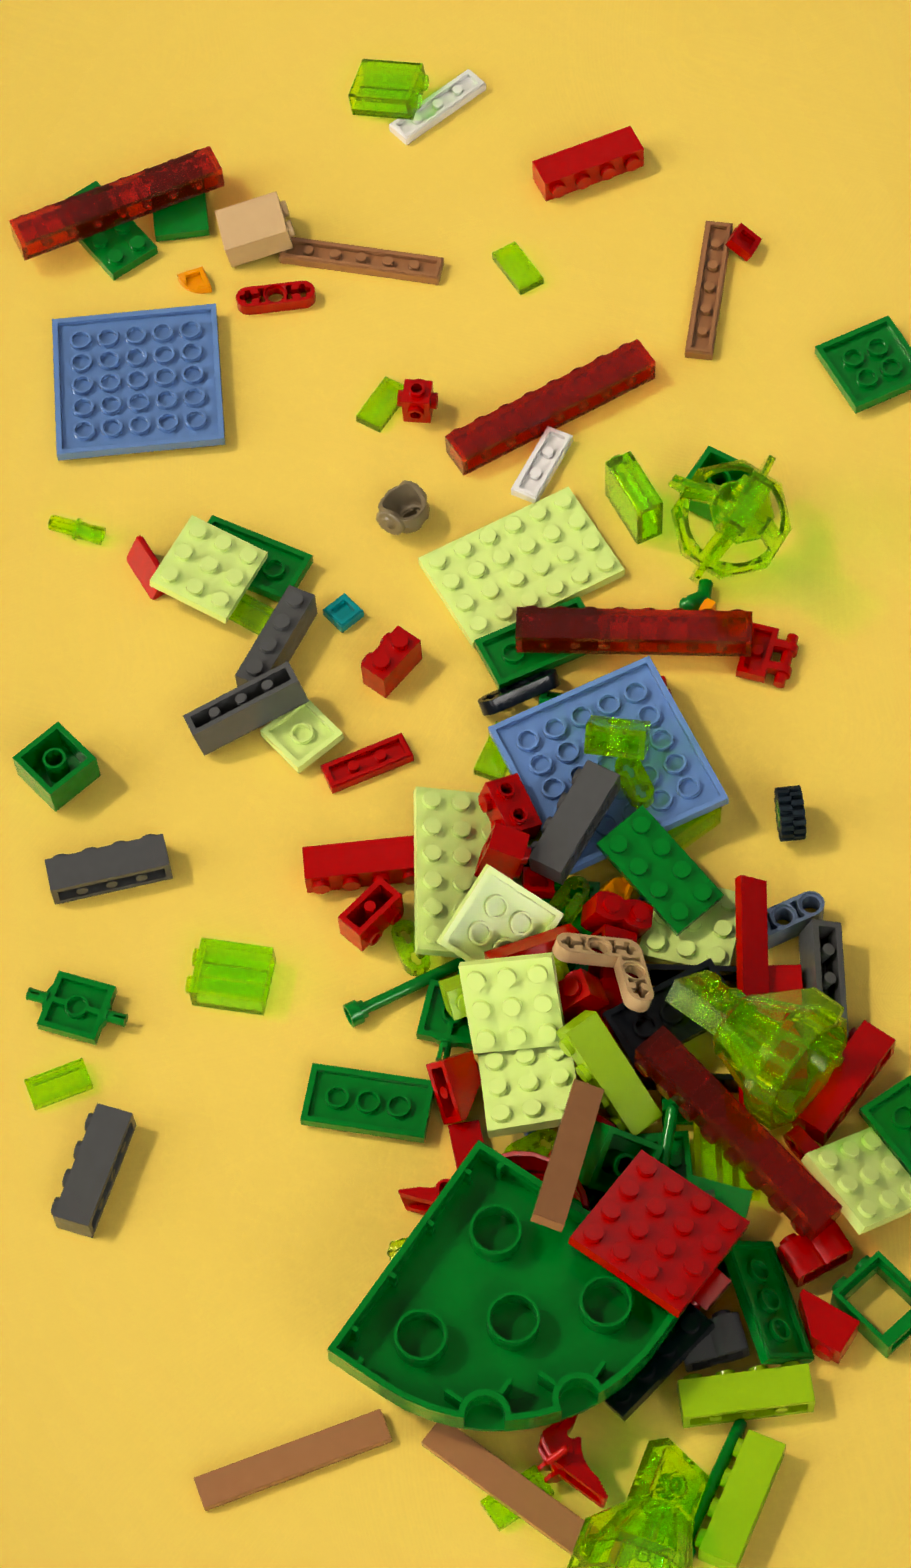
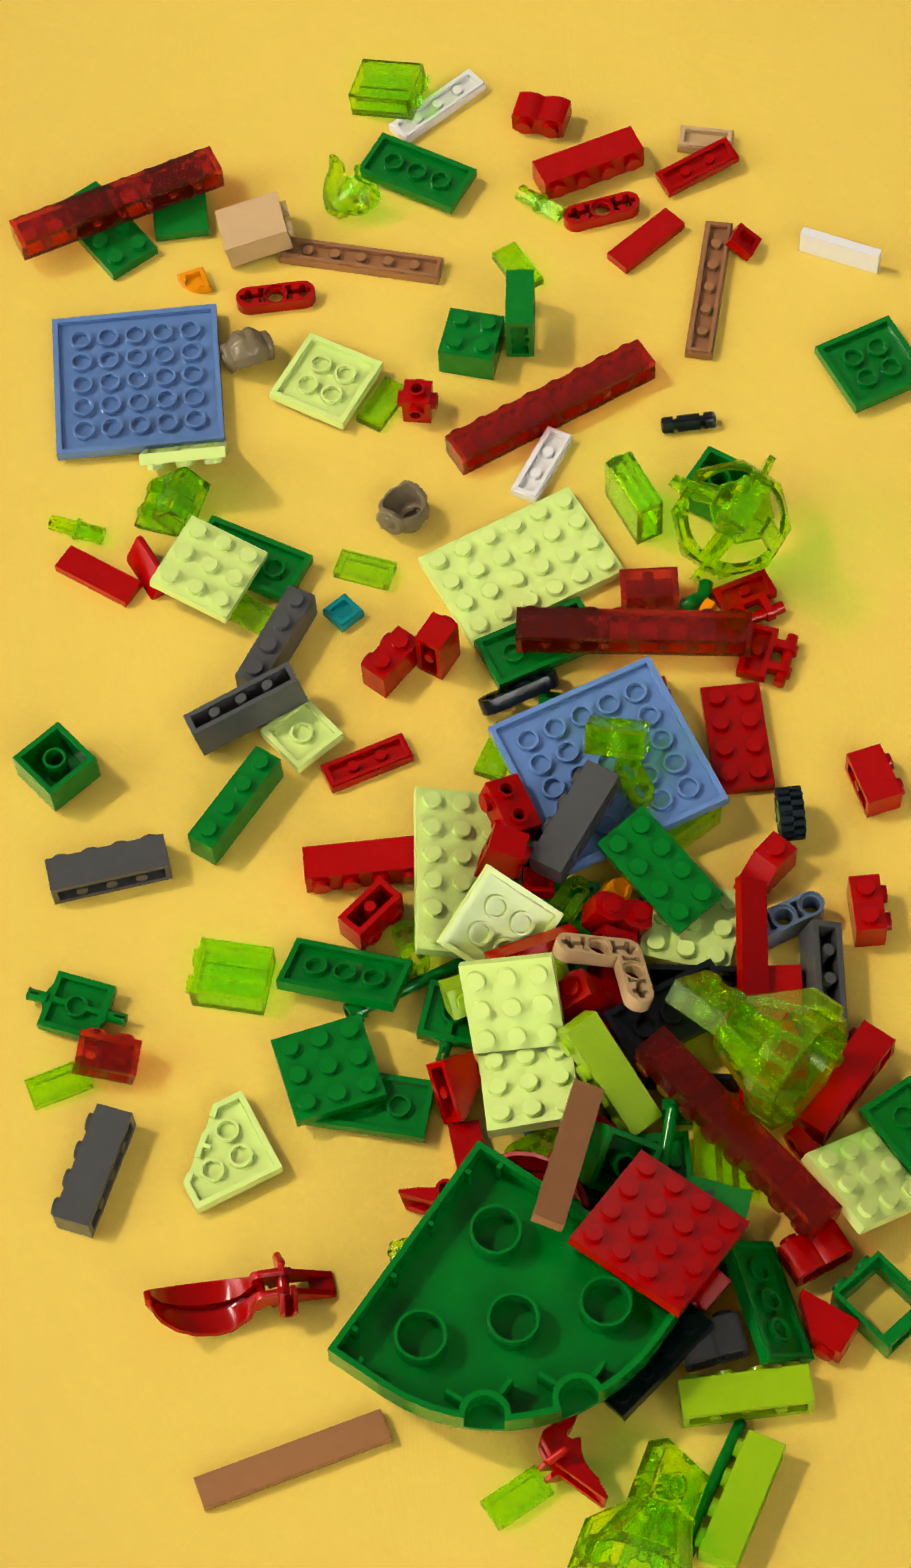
(98, 576): none -> red tile
(106, 1055): none -> clear red brick
(172, 502): none -> clear neon green slope
(184, 455): none -> yellowish green plate
(228, 1304): none -> red piece
(229, 1155): none -> yellowish green plate
(235, 805): none -> green brick
(247, 348): none -> dark tan hair
(326, 381): none -> yellowish green plate
(329, 1070): none -> green plate
(345, 974): none -> green plate
(347, 194): none -> clear neon green piece
(365, 569): none -> clear neon green tile
(417, 173): none -> green plate
(437, 645): none -> red brick
(471, 343): none -> green brick
(505, 1485): medium nougat tile -> none
(520, 313): none -> green window
(540, 203): none -> clear neon green axle
(541, 114): none -> red brick
(607, 202): none -> red beam
(645, 240): none -> red tile
(649, 588): none -> clear red brick
(688, 422): none -> black axle
(695, 138): none -> tan tile
(697, 167): none -> red tile
(737, 737): none -> red plate
(748, 592): none -> red plate
(771, 860): none -> red slope
(840, 250): none -> white tile
(867, 910): none -> red brick
(874, 780): none -> red brick

